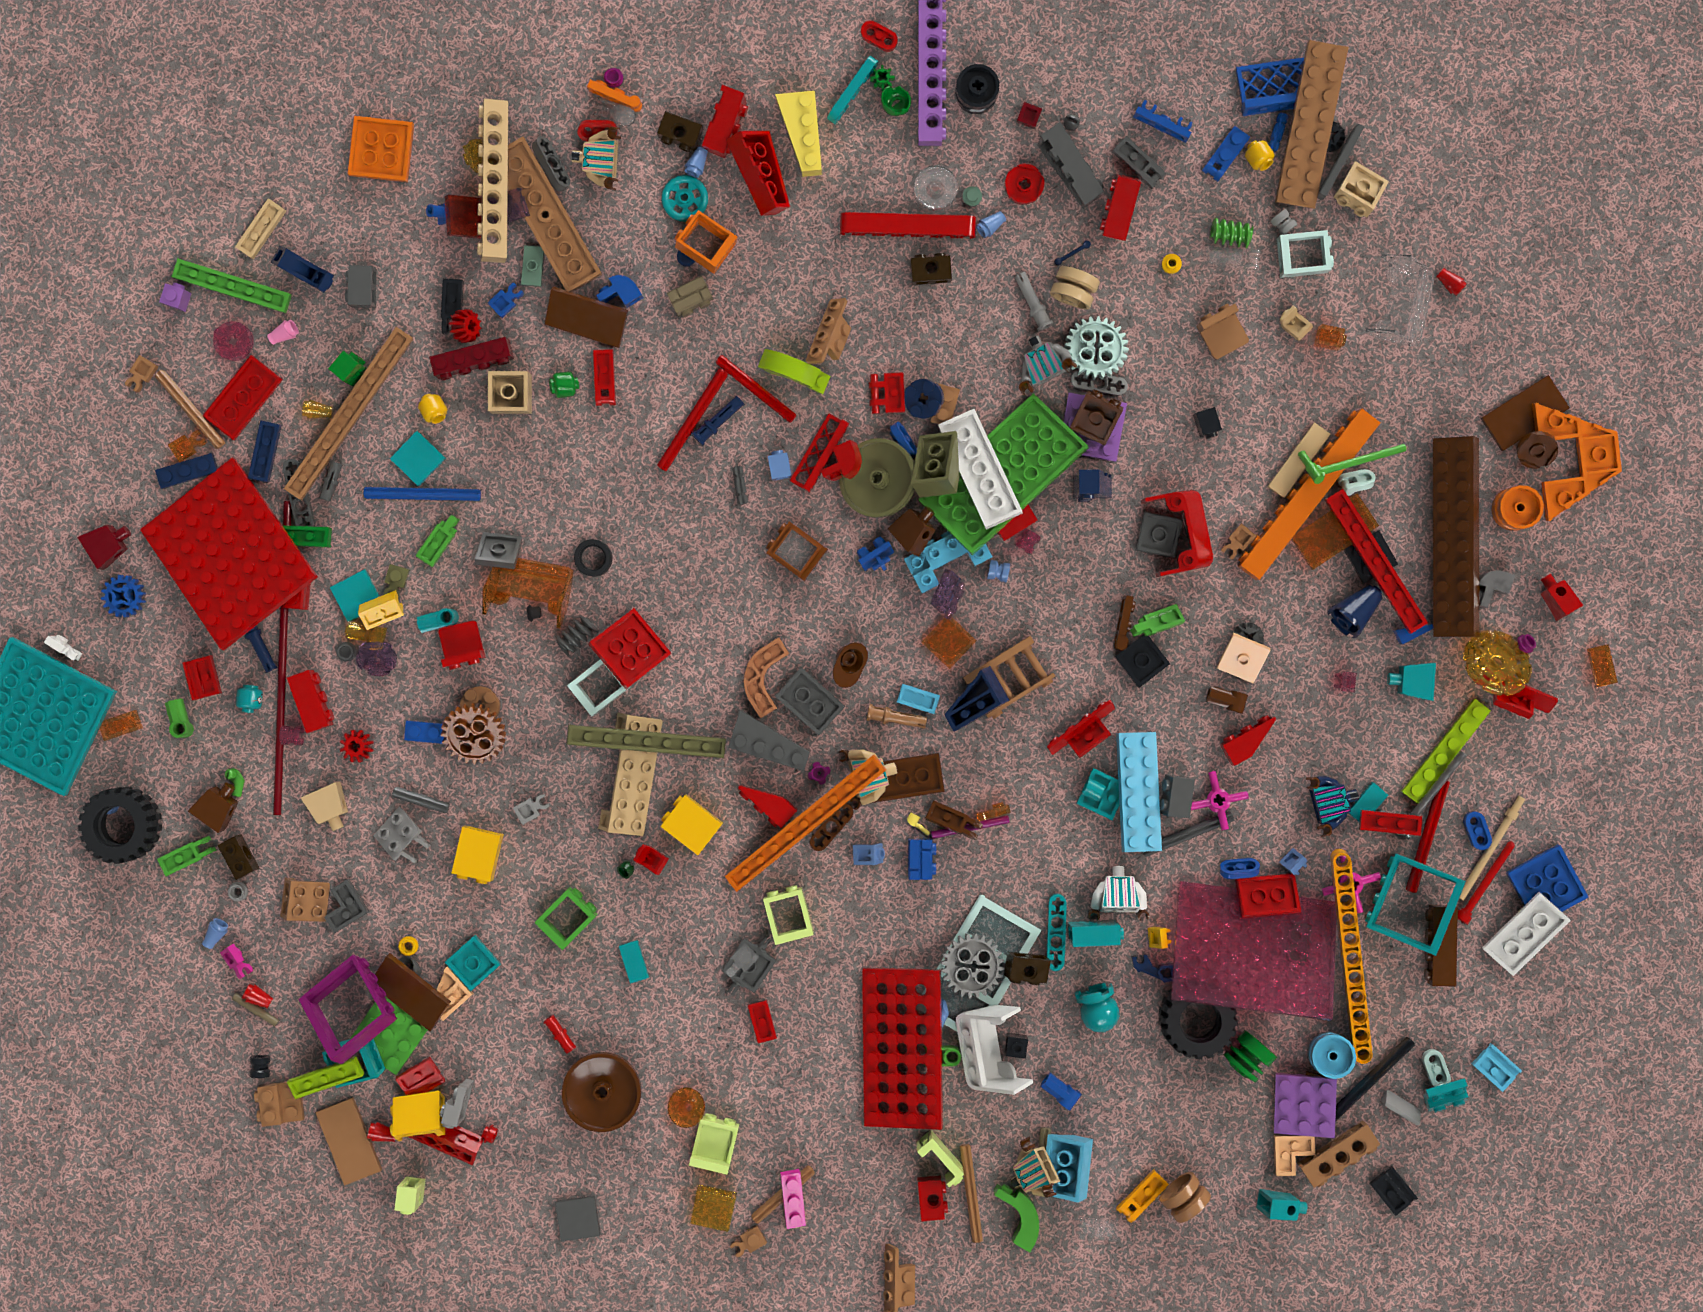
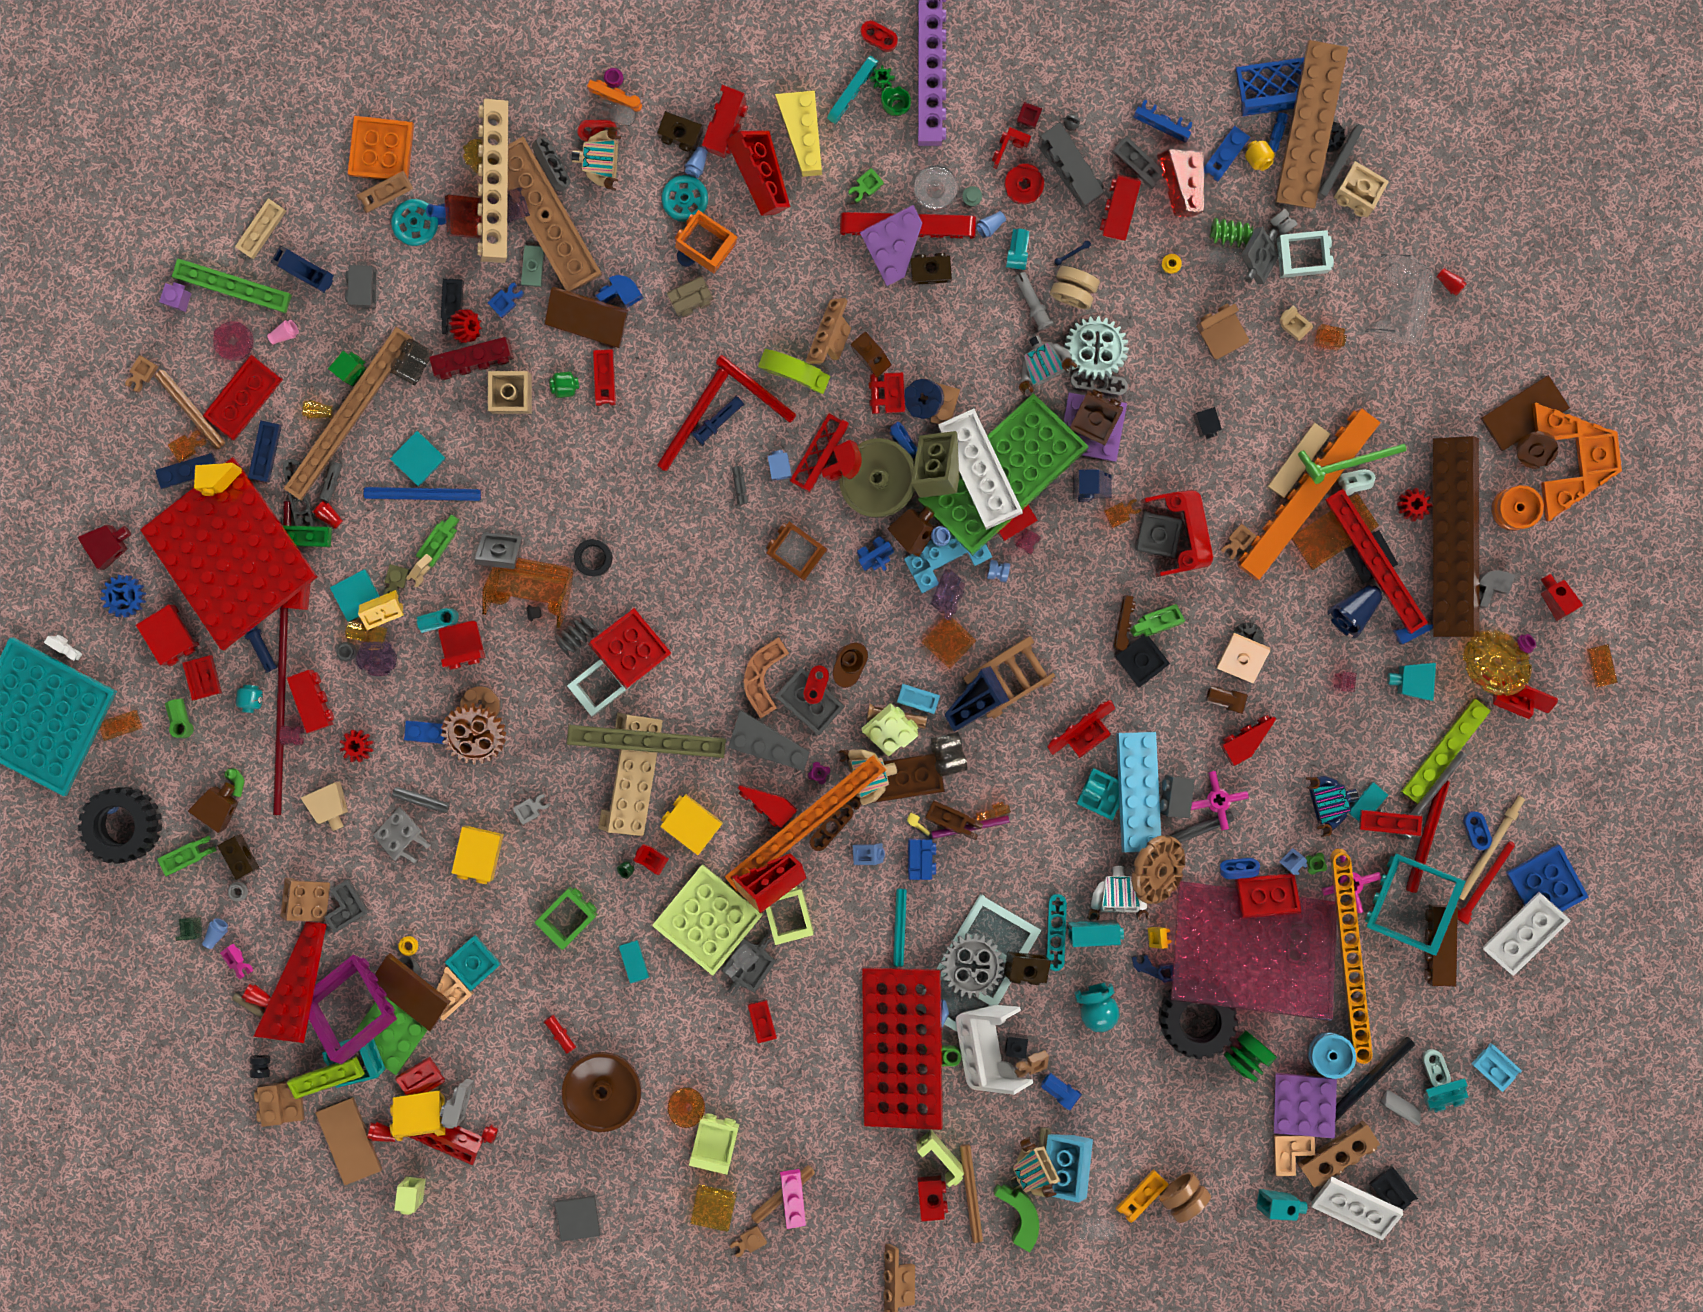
(167, 636): none -> red panel
(189, 928): none -> clear green panel
(215, 477): none -> yellow slope
(291, 1001): none -> red wing
(327, 515): none -> red cone
(385, 191): none -> medium nougat plate
(406, 237): none -> teal plate
(411, 361): none -> clear smoke brick
(420, 570): none -> tan plate
(432, 408): yellow head -> none
(707, 919): none -> yellowish green plate
(770, 882): none -> red wedge
(815, 684): none -> red plate
(867, 351): none -> reddish brown torso
(868, 184): none -> bright green plate
(890, 729): none -> yellowish green plate
(893, 243): none -> medium lavender plate
(899, 932): none -> teal axle
(940, 536): none -> medium blue plate
(948, 754): none -> clear smoke brick
(978, 77): black wheel -> none
(1018, 140): none -> red bracket
(1018, 252): none -> teal piece
(1035, 1063): none -> medium nougat plate
(1119, 514): none -> clear orange plate
(1146, 879): none -> medium nougat plate
(1185, 180): none -> clear red wedge
(1260, 255): none -> dark grey plate
(1321, 866): none -> bright green plate
(1357, 1208): none -> white plate
(1418, 497): none -> red gear

